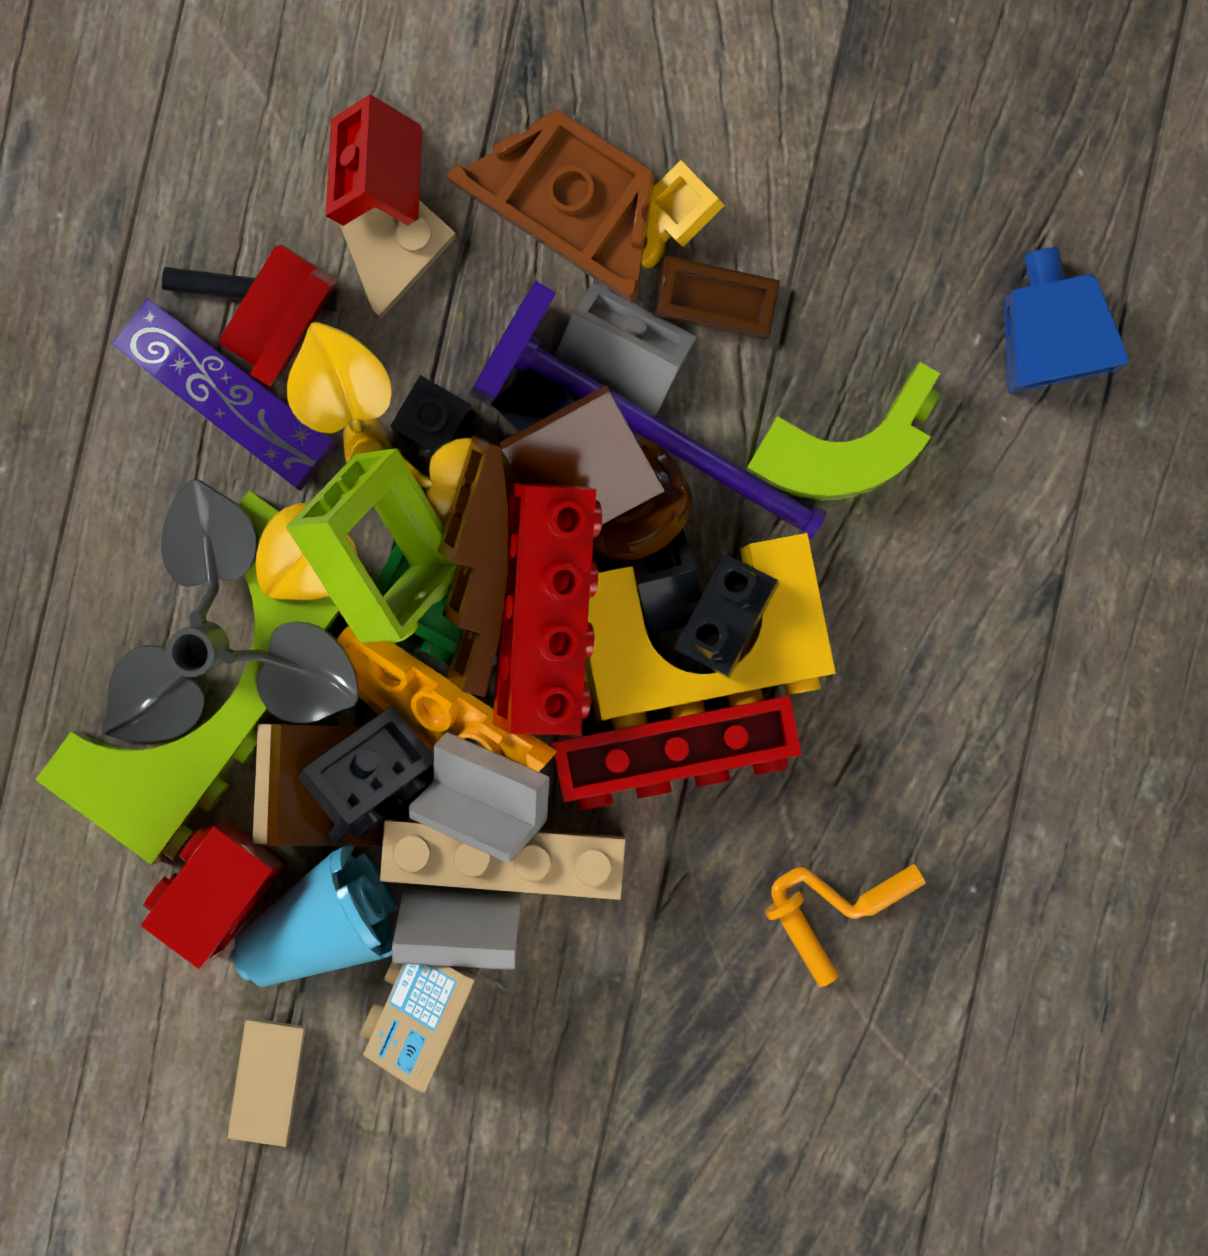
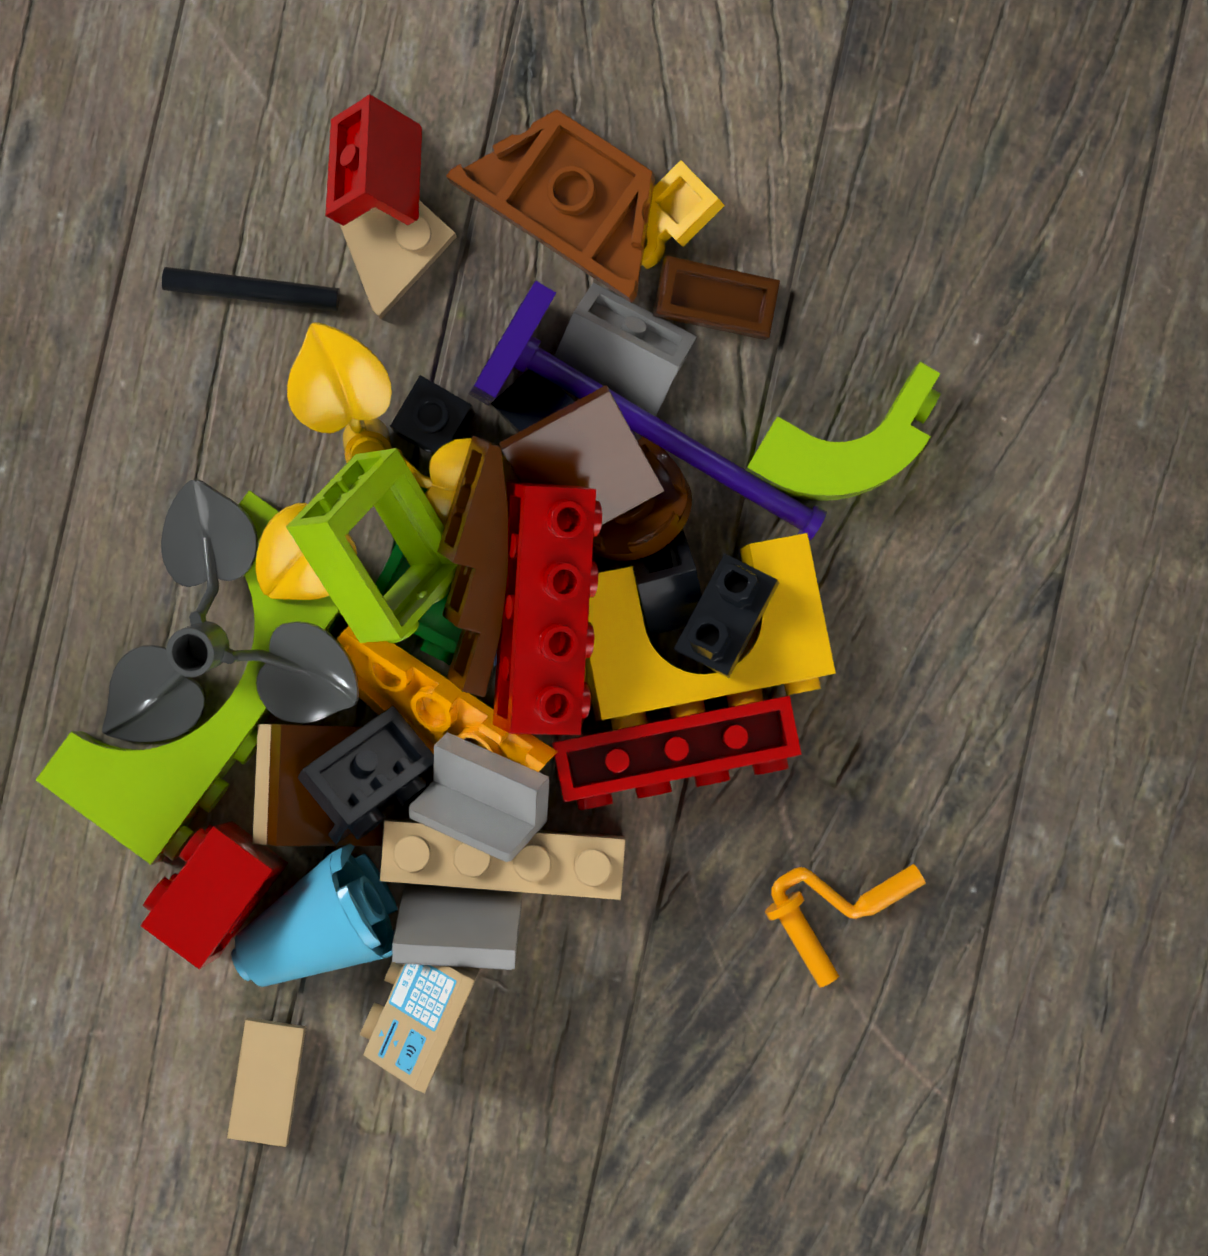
(223, 394): dark purple slope -> none
(277, 313): red panel -> none
(1058, 327): blue torso -> none

